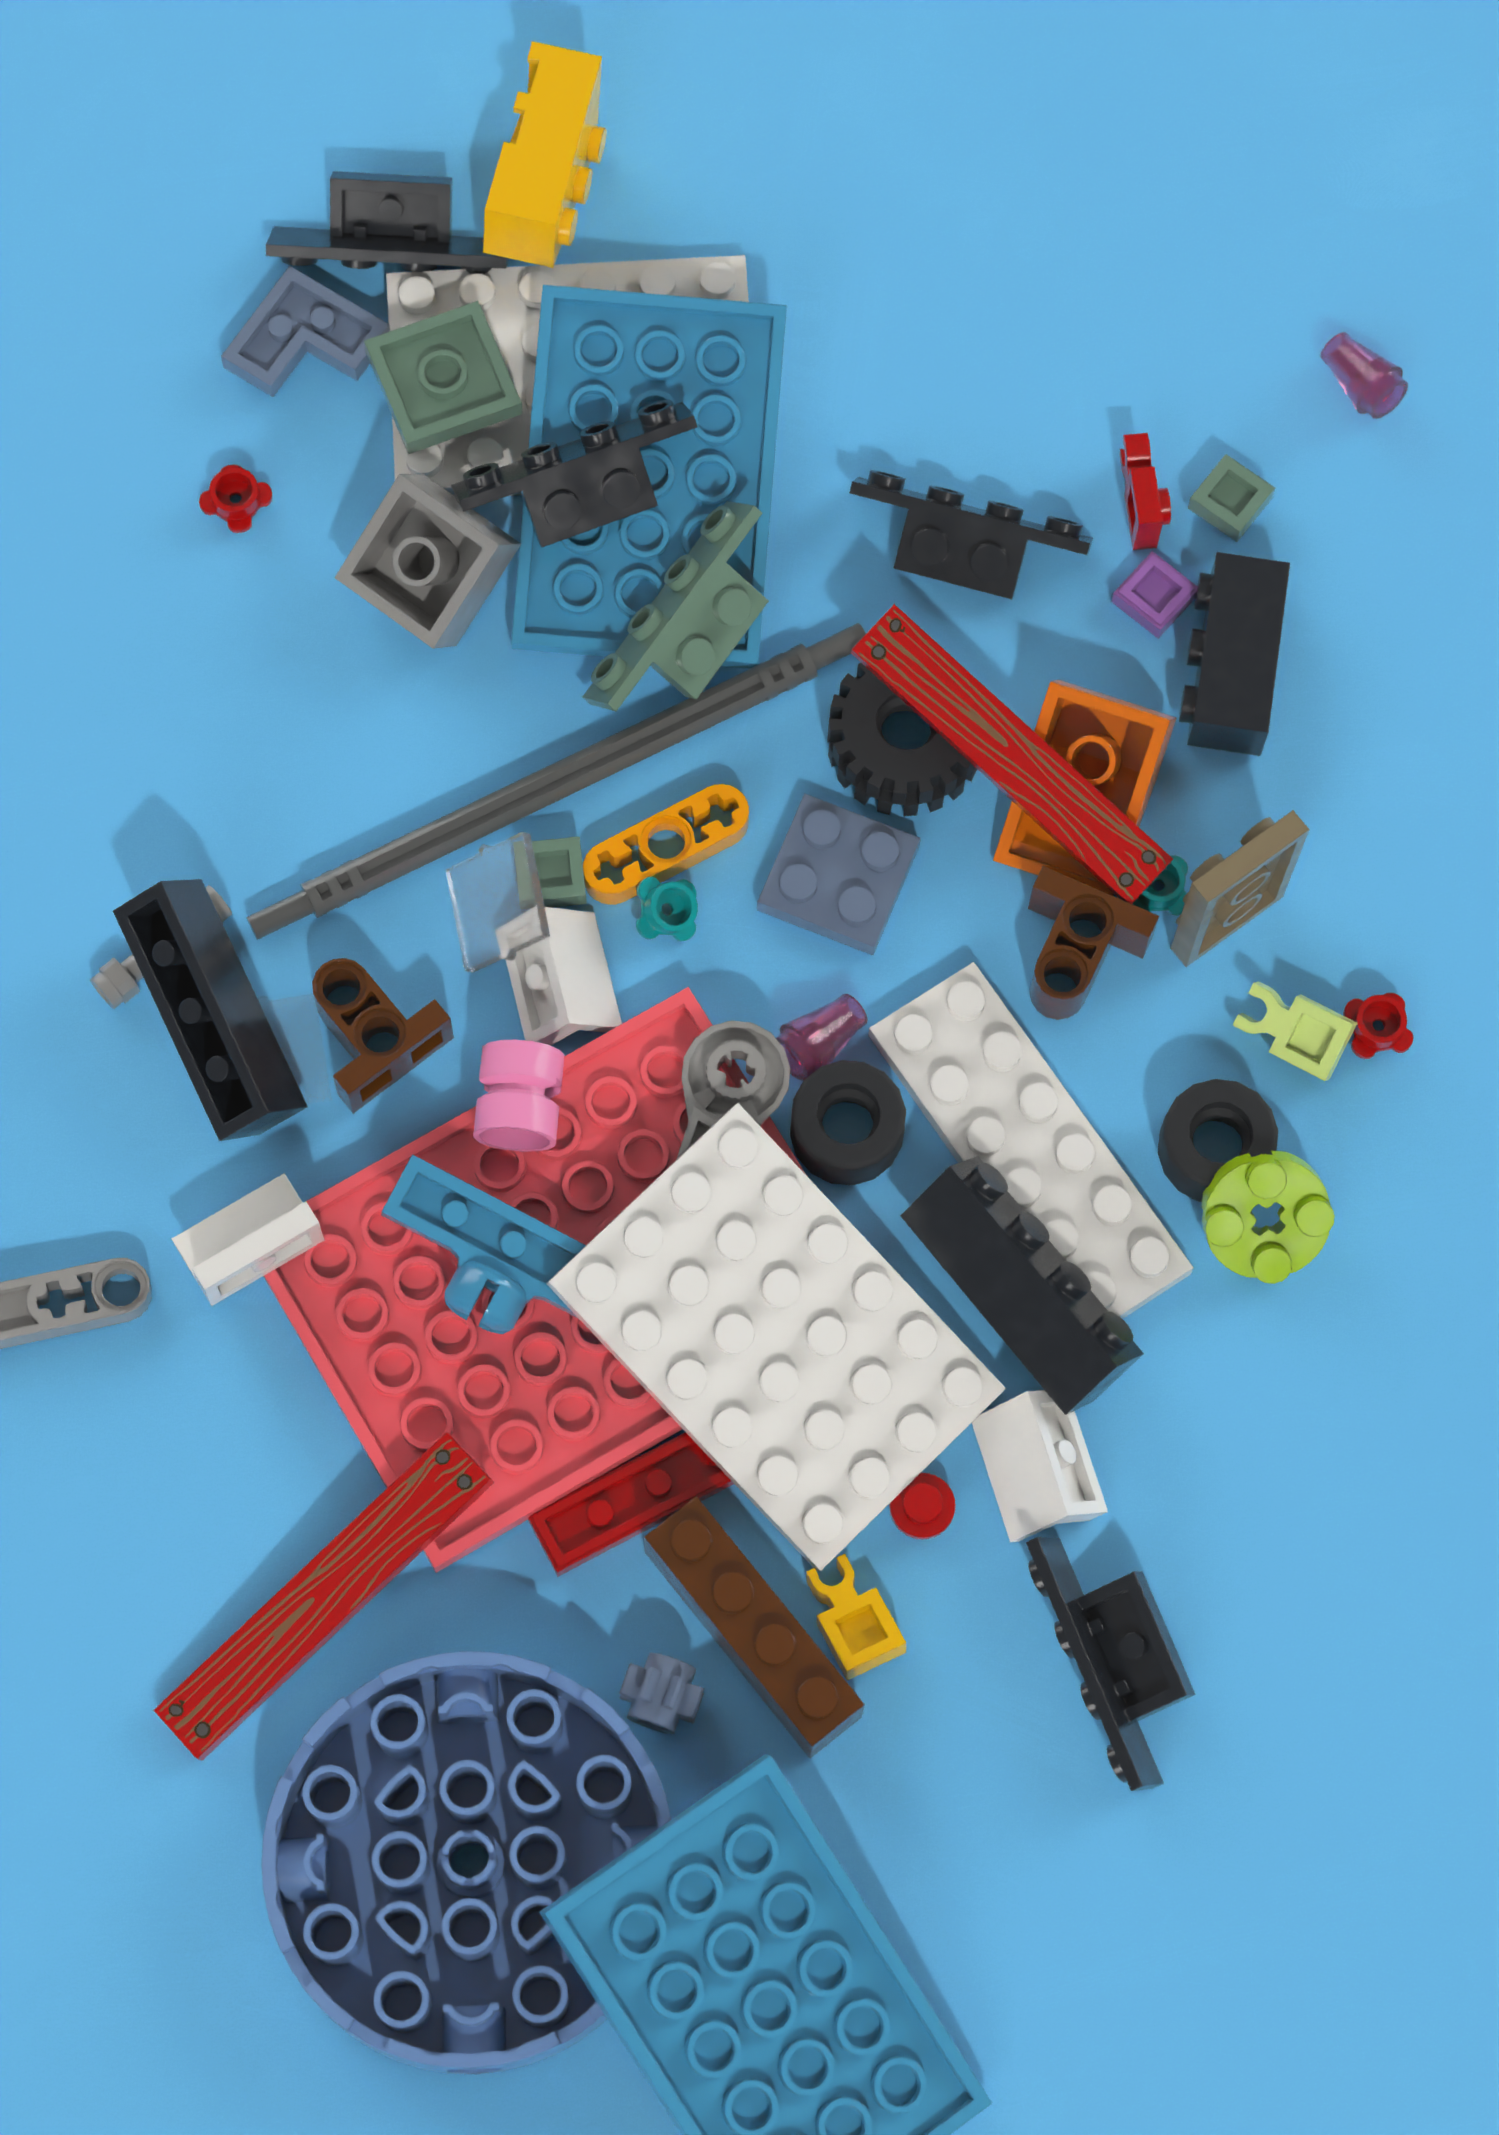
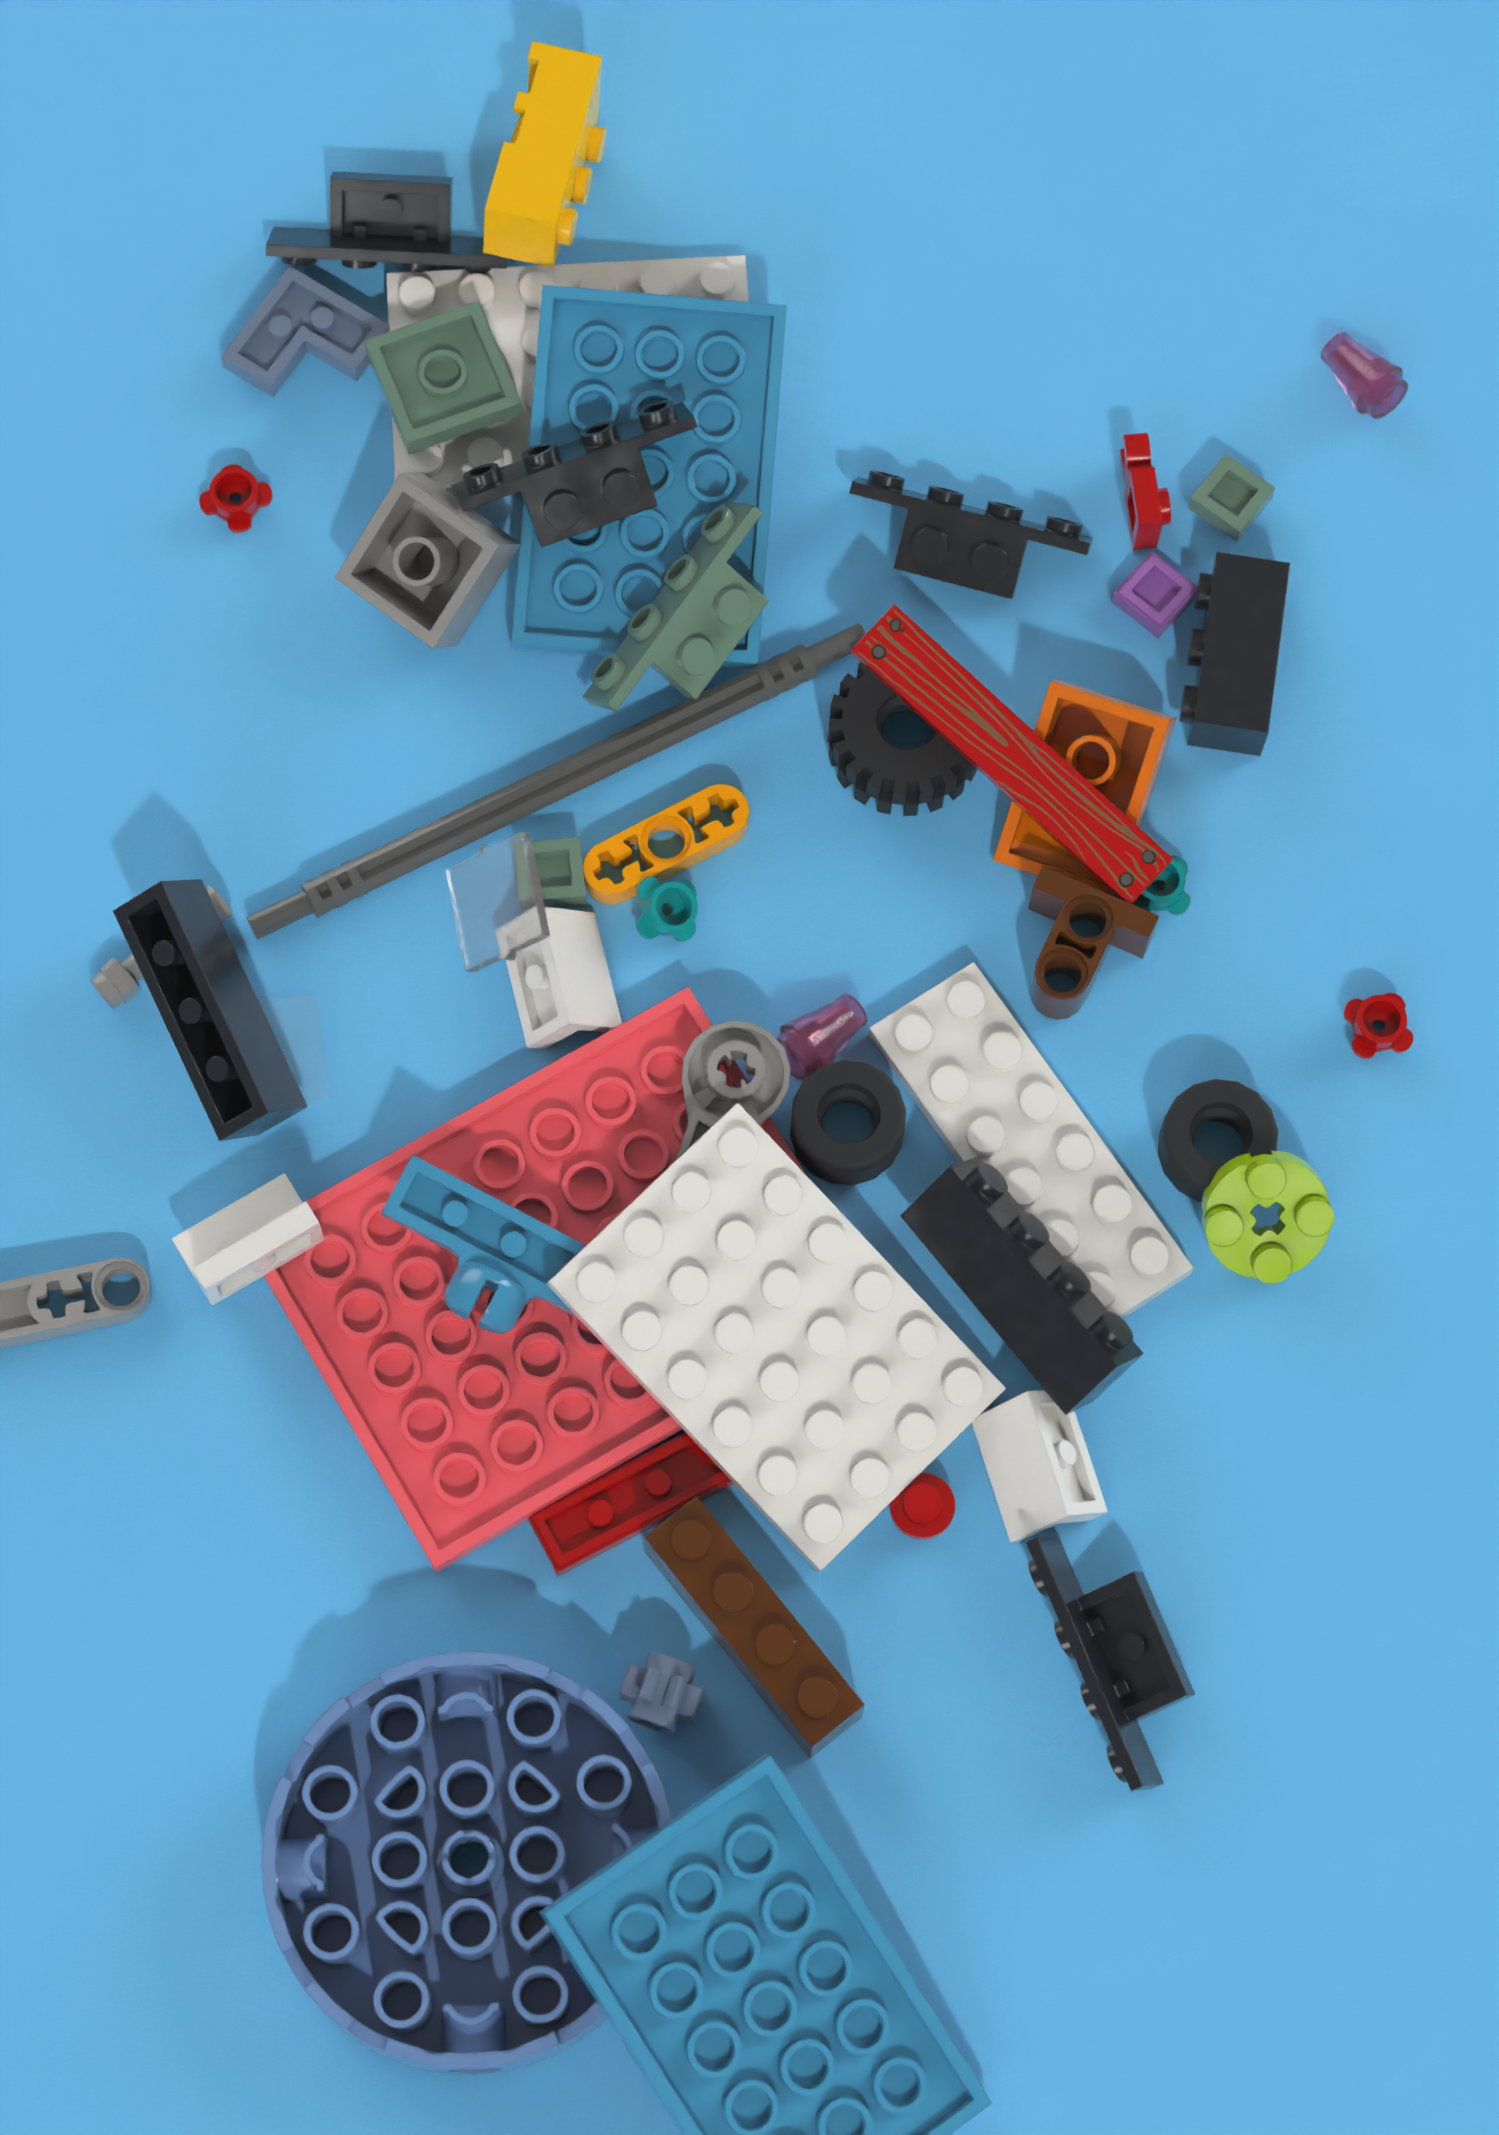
(323, 1596): red tile -> none
(367, 1016): reddish brown tile -> none
(518, 1104): bright pink wheel -> none
(838, 874): sand blue plate -> none
(855, 1626): yellow plate -> none
(1238, 888): dark tan plate -> none
(1304, 1033): yellowish green plate -> none

